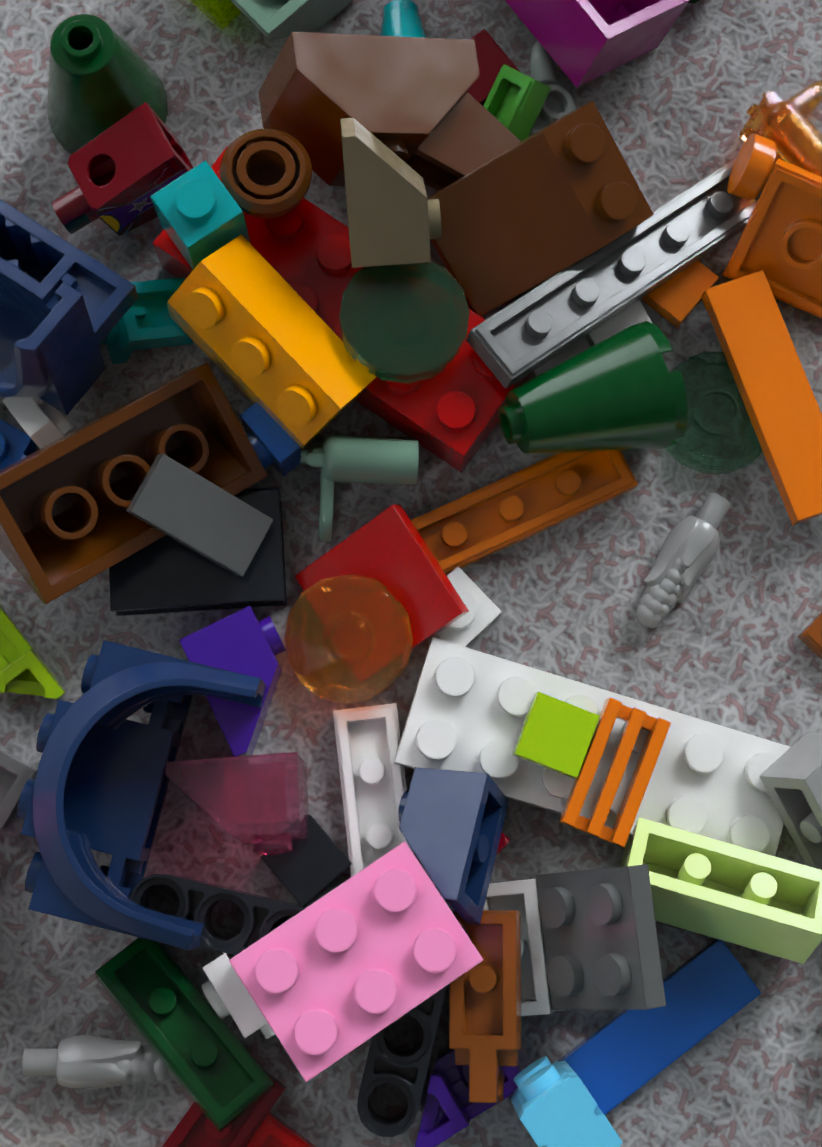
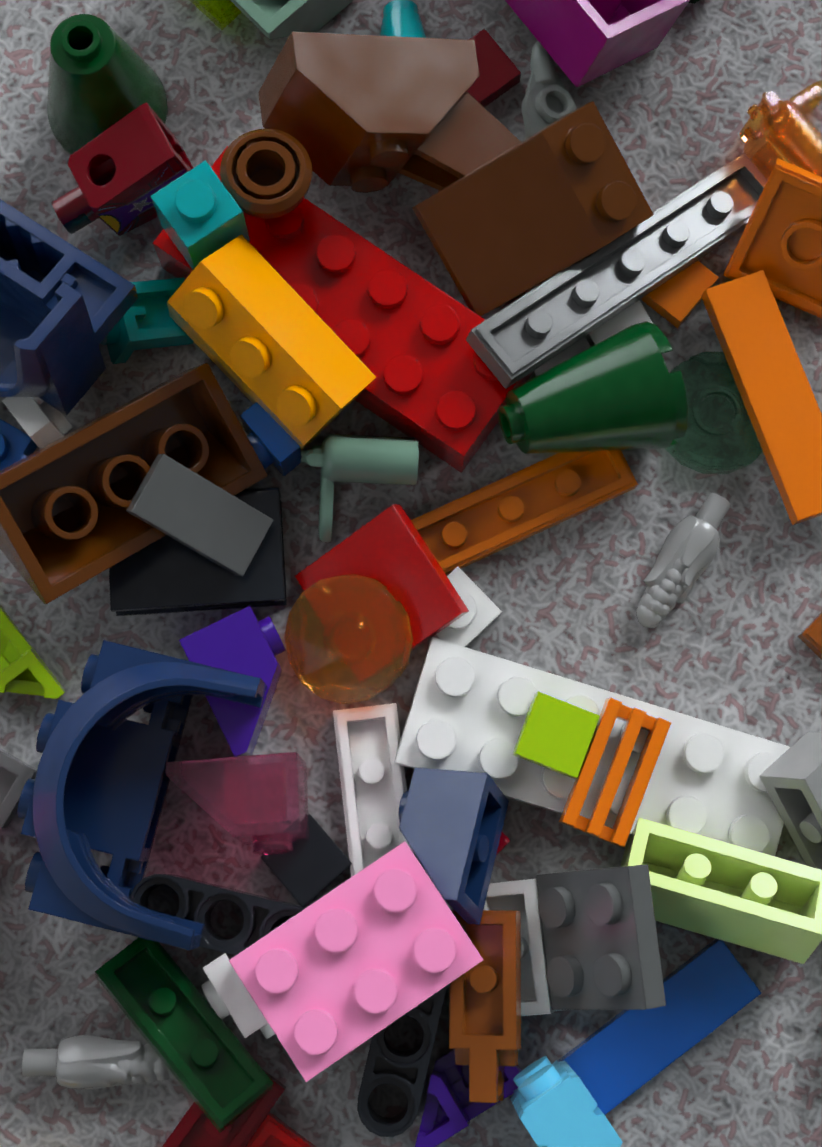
(385, 203): dark tan slope -> none
(404, 320): clear green tile -> none
(516, 101): bright green tile -> none
(752, 167): orange tile -> none

